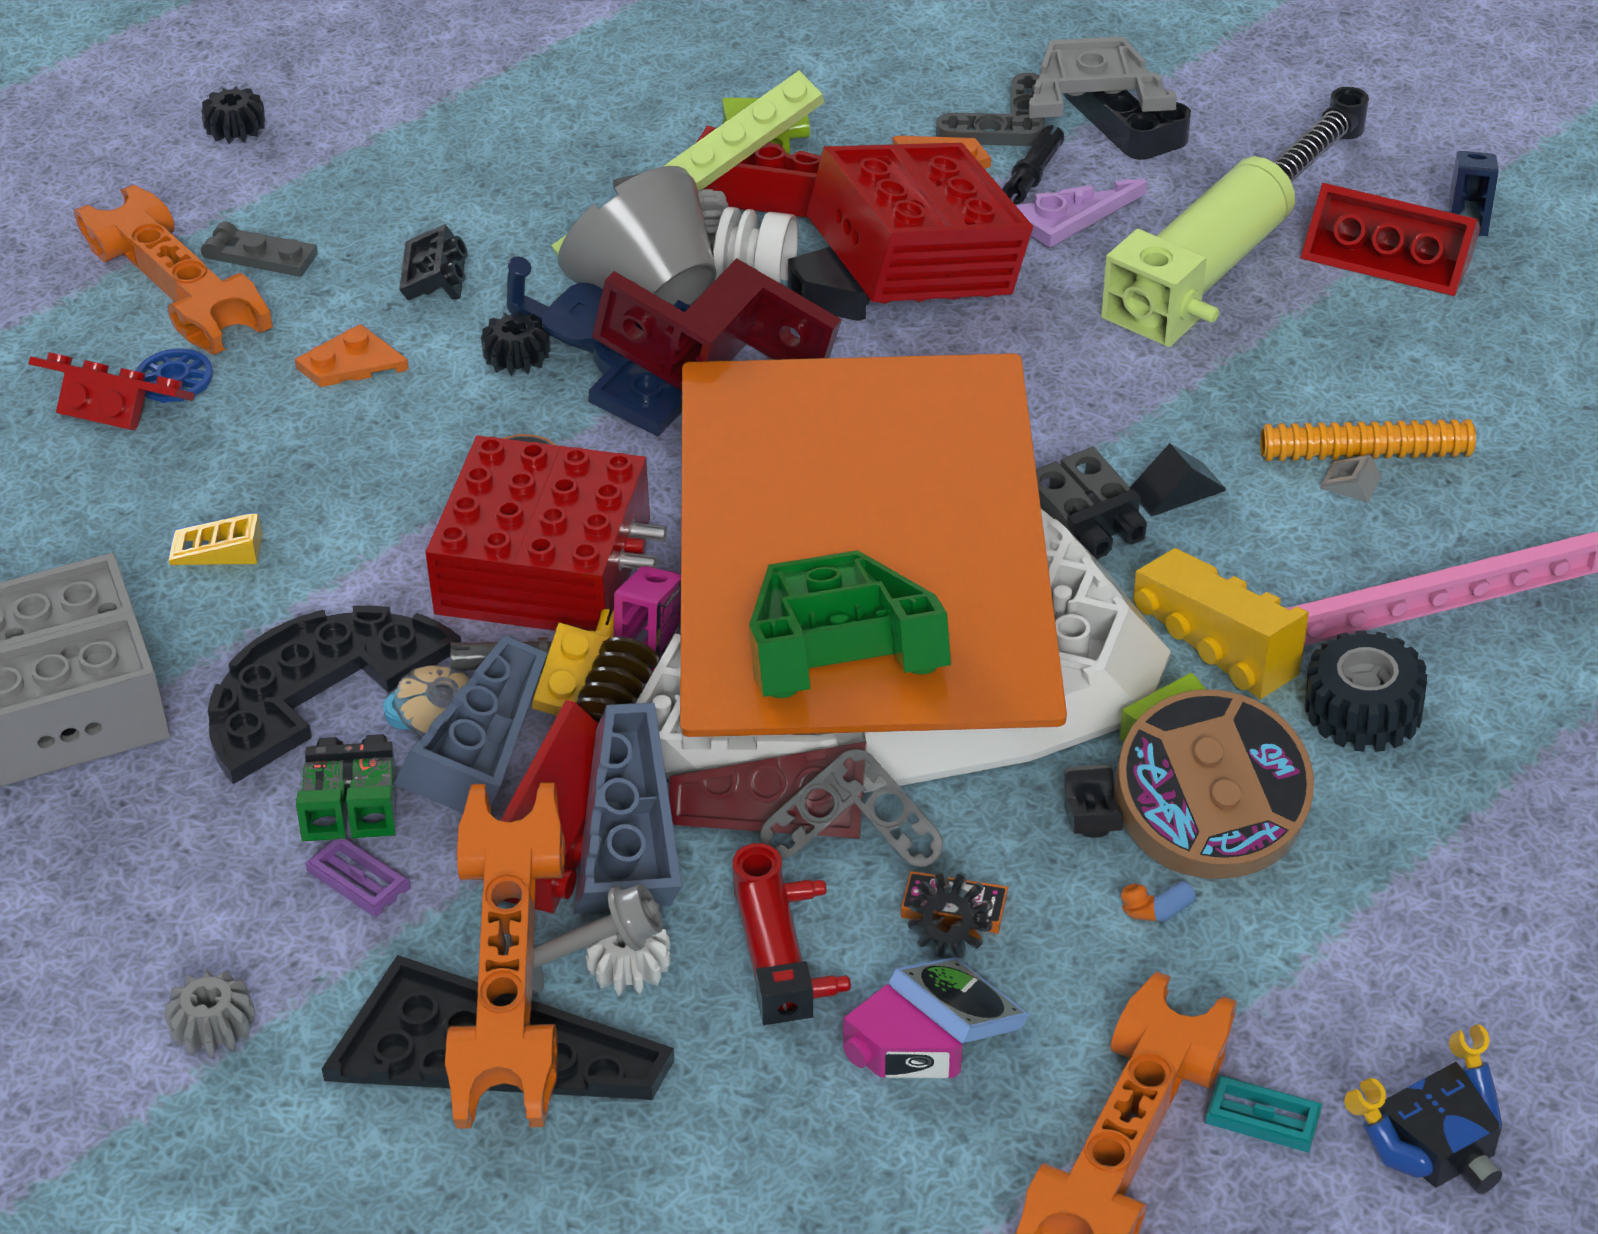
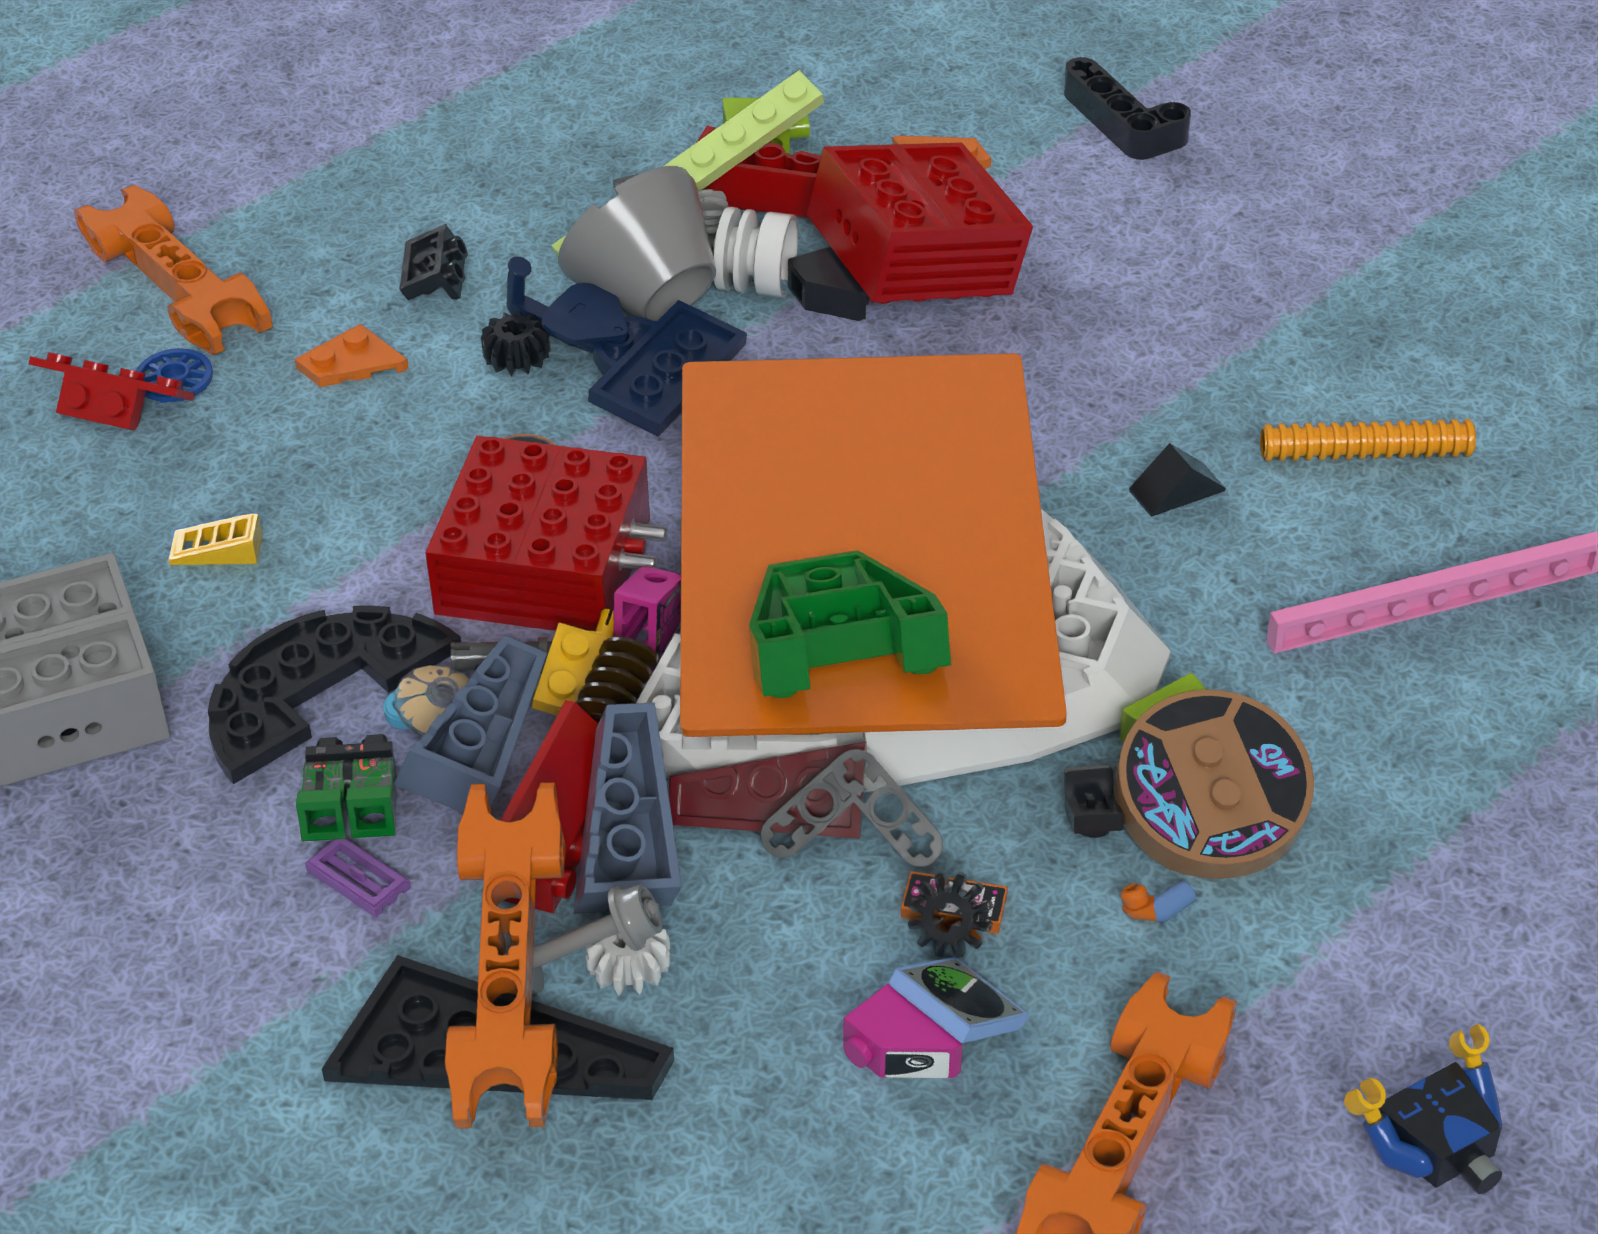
(209, 1012): light grey gear -> none
(233, 114): black gear -> none
(258, 250): dark grey plate -> none
(732, 312): dark red bracket -> none
(772, 938): red piece -> none
(1023, 129): dark grey beam -> none
(1028, 171): black pin -> none
(1073, 209): lavender wing -> none
(1091, 503): hips -> none
(1095, 66): light grey wing -> none
(1159, 280): yellowish green piece -> none
(1224, 621): yellow wedge -> none
(1262, 1120): teal tile -> none
(1352, 477): light grey slope -> none
(1366, 690): black wheel -> none
(1390, 239): red slope -> none
(1474, 180): dark blue torso -> none

